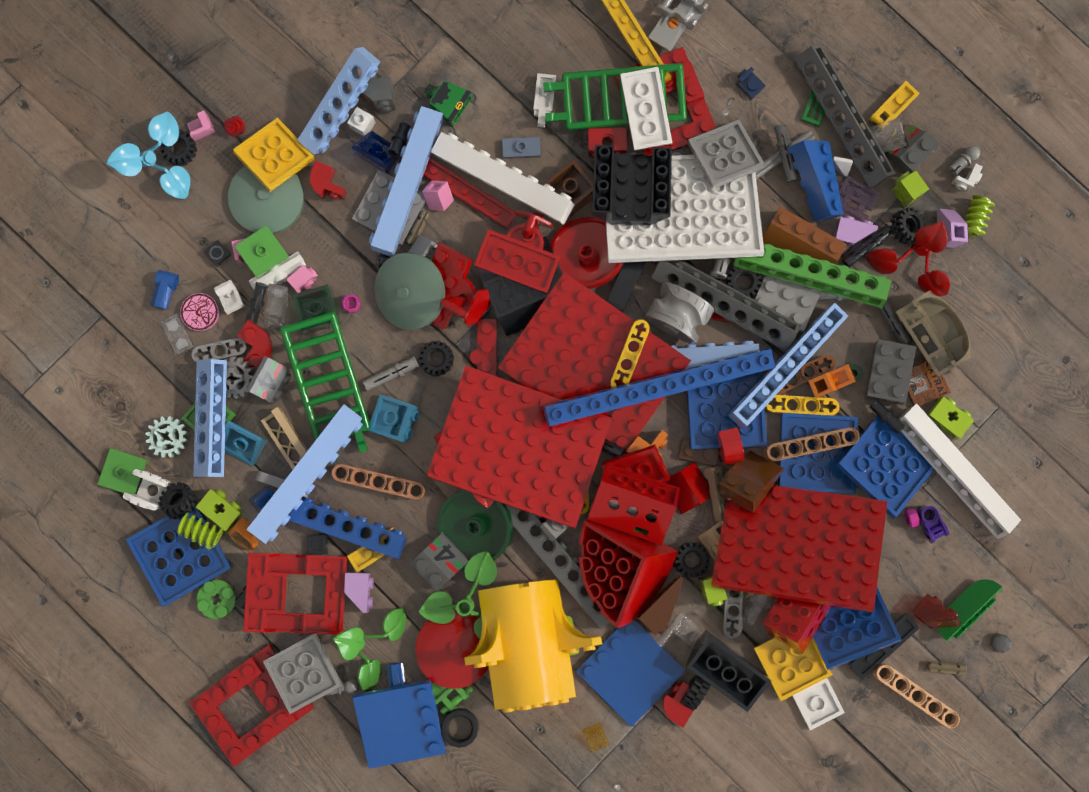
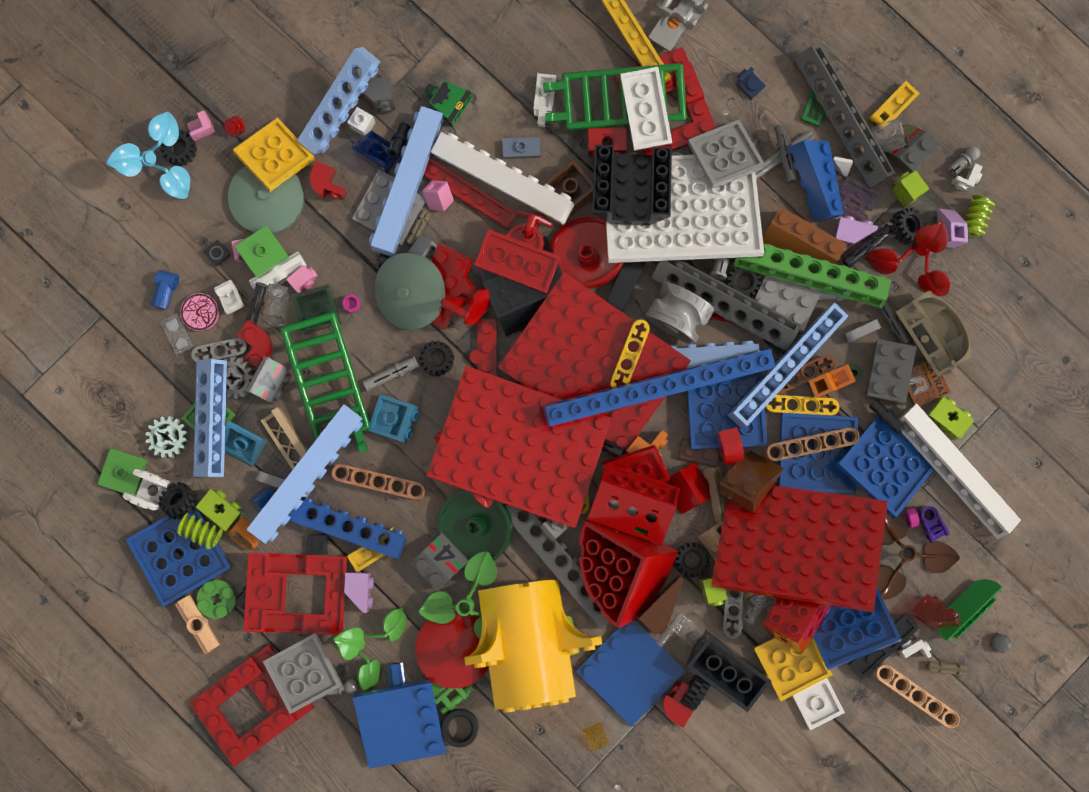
(204, 636): none -> light nougat piece
(862, 331): none -> light grey beam
(910, 647): none -> white bracket
(938, 558): none -> reddish brown plant

